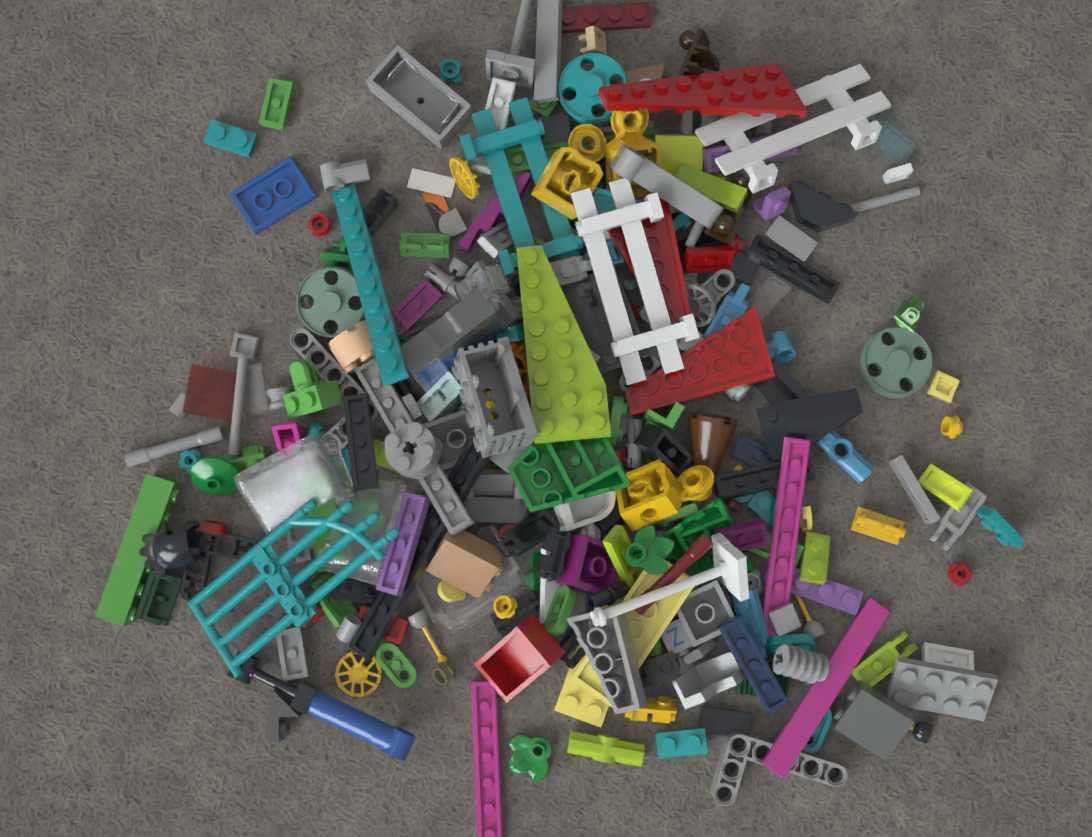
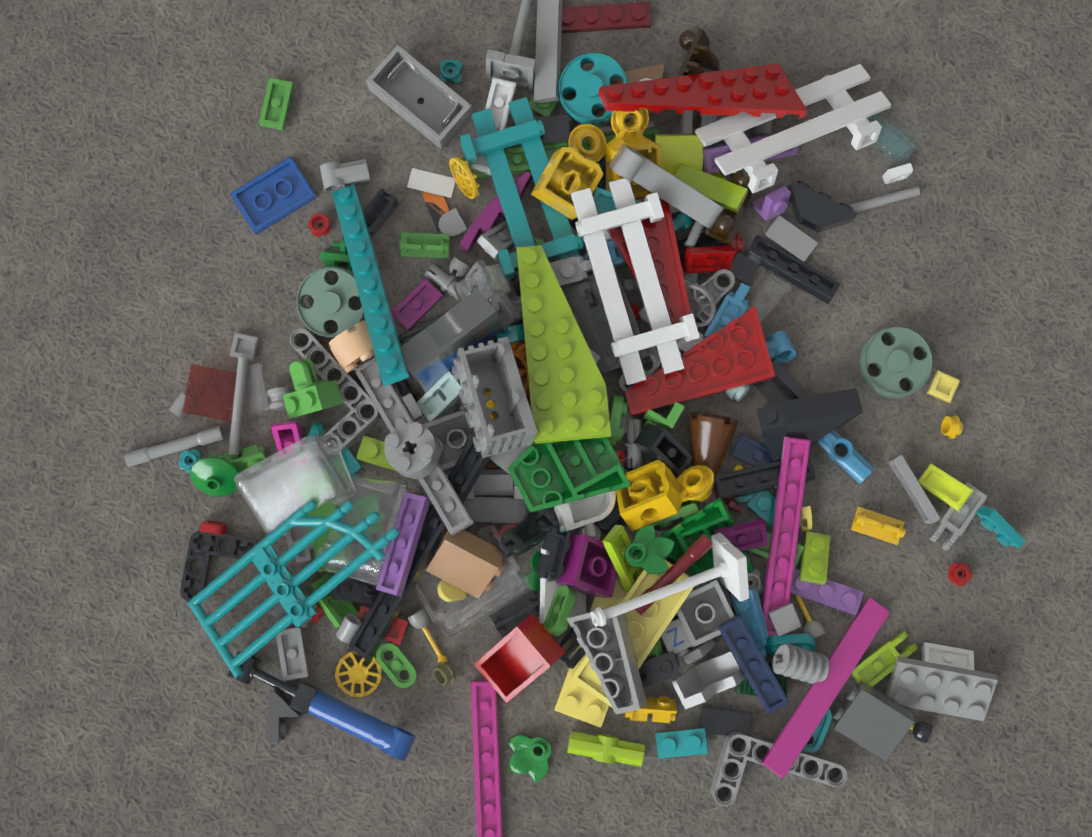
(129, 572): bright green brick -> none
(158, 598): dark green hinge -> none
(170, 549): black piece -> none
(230, 138): teal plate -> none
(361, 443): black tile -> none
(500, 603): yellow plate -> none
(595, 41): tan tile -> none
(607, 595): black axle -> none
(909, 315): bright green hinge -> none

